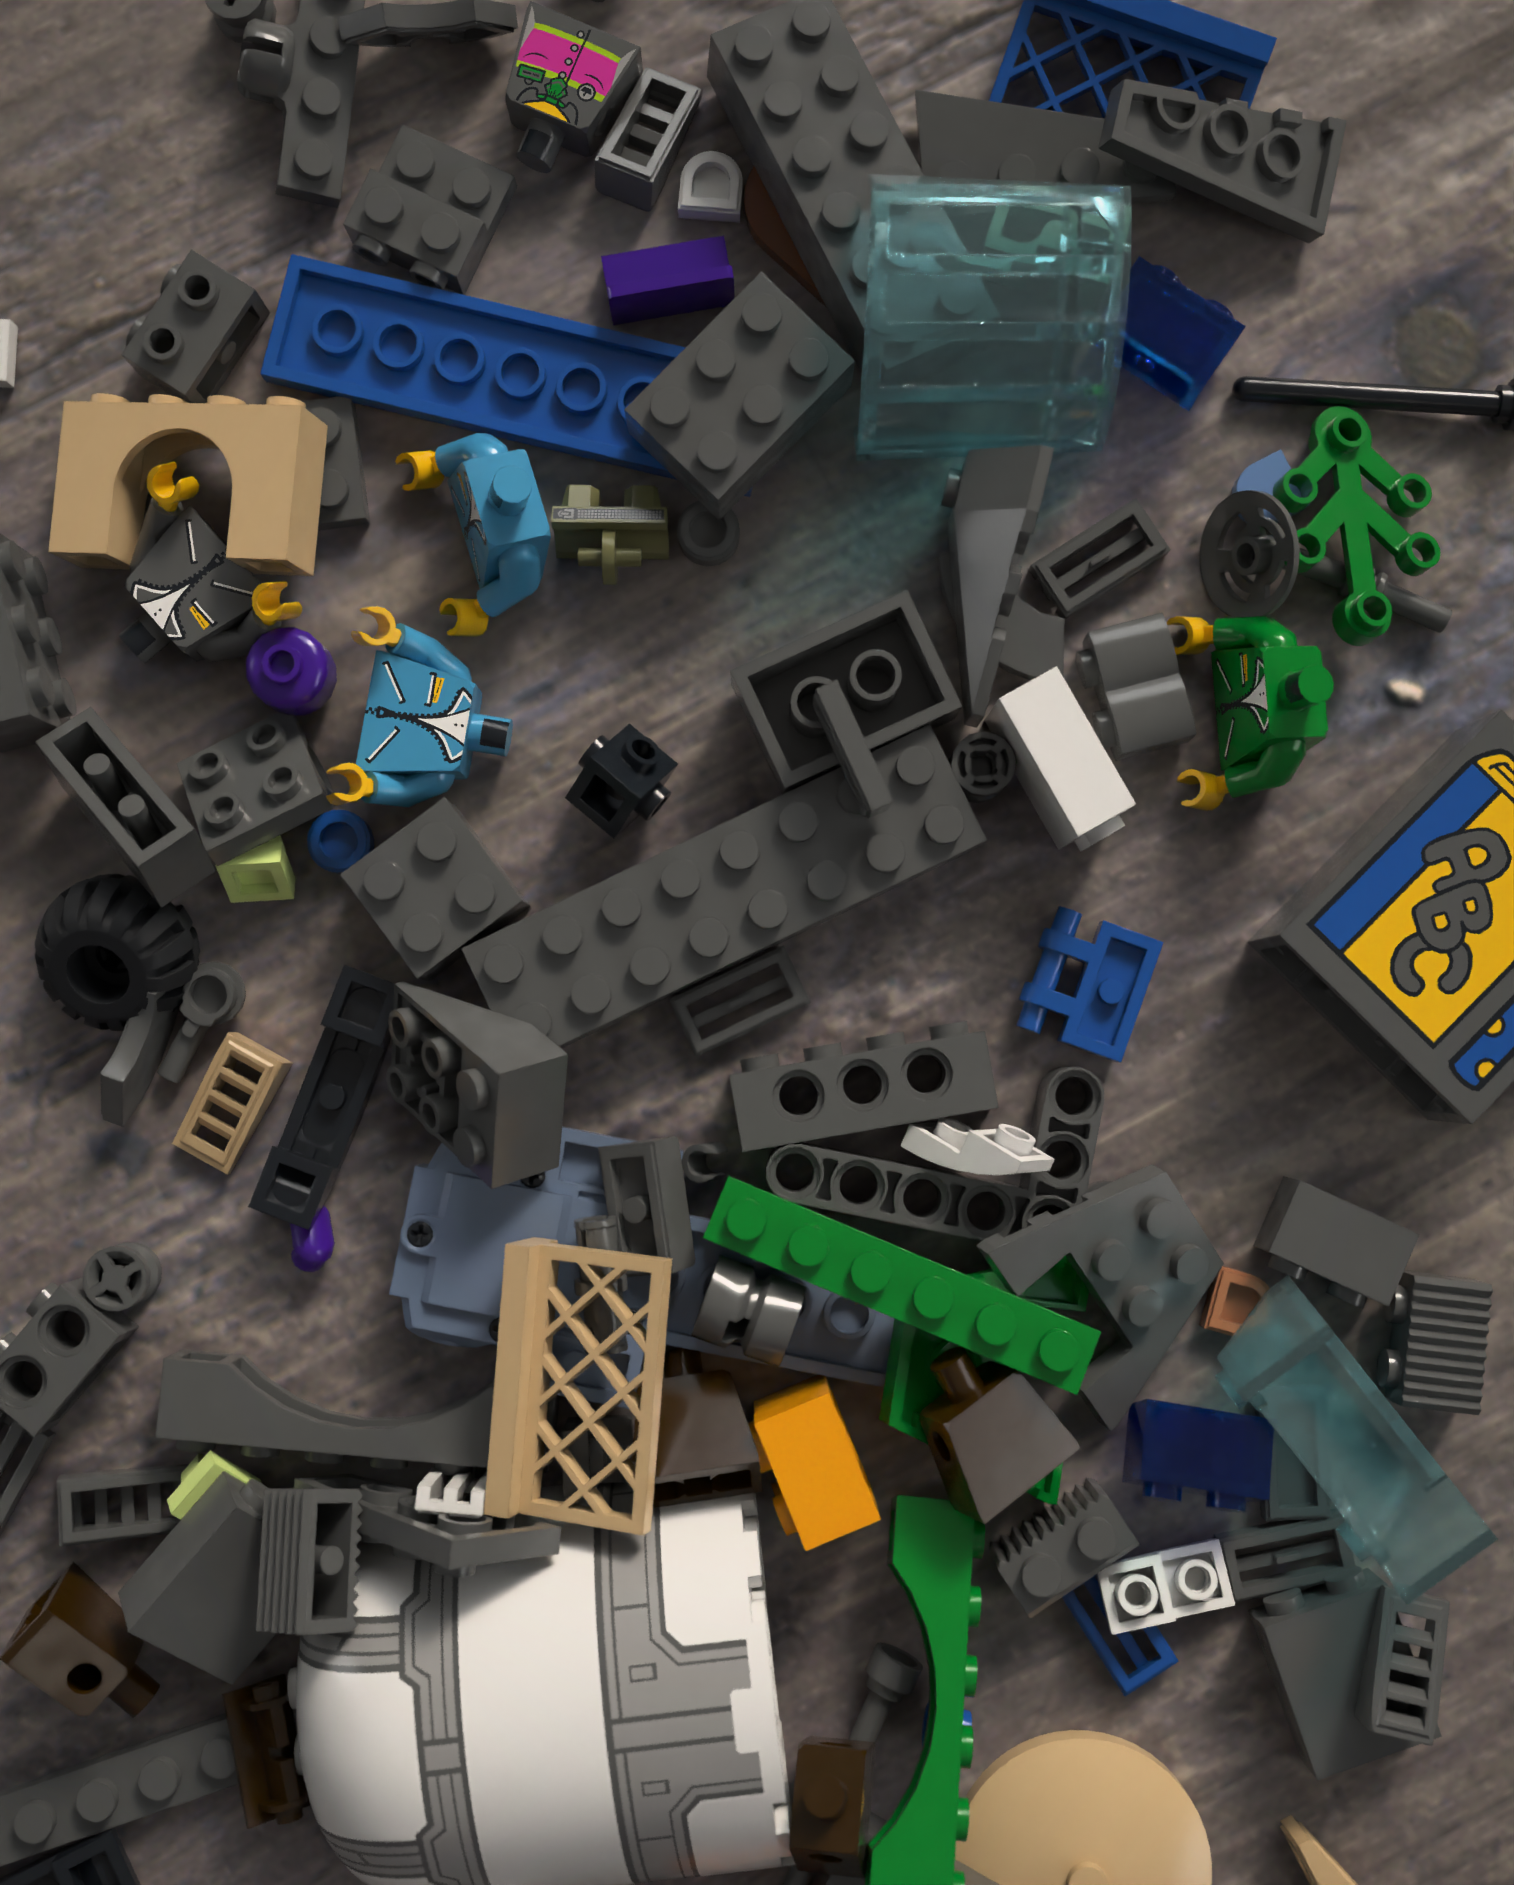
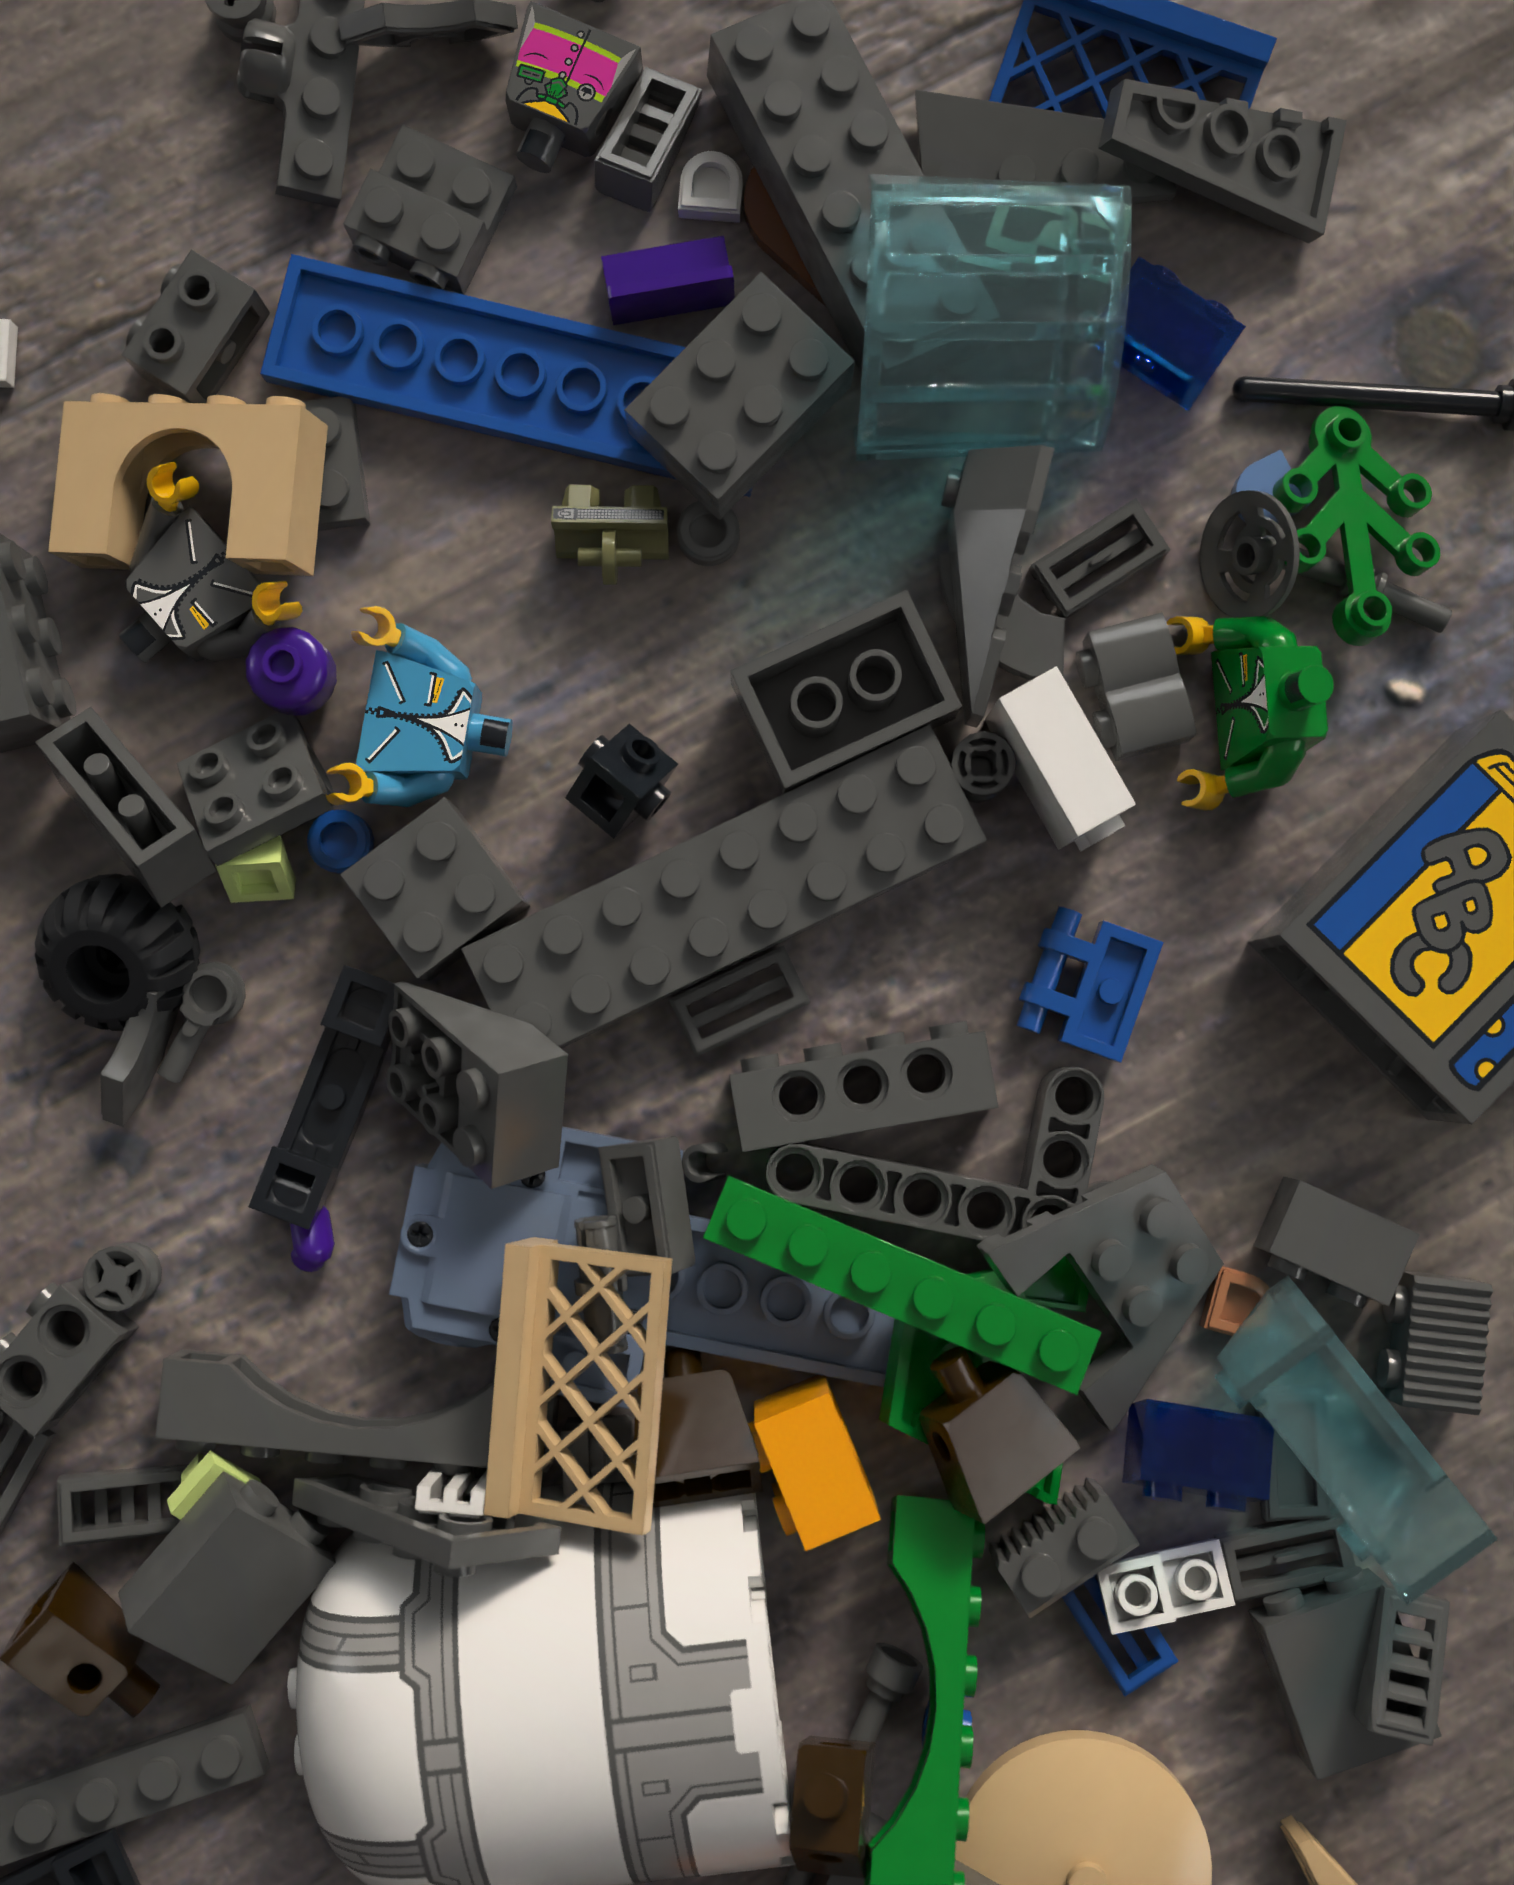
(263, 1752): dark brown hinge -> none
(273, 1070): tan slope -> none
(308, 1560): dark grey brick -> none
(498, 518): dark azure torso -> none
(749, 1311): dark grey wheel -> none
(851, 750): dark grey tile -> none
(976, 1151): white slope -> none

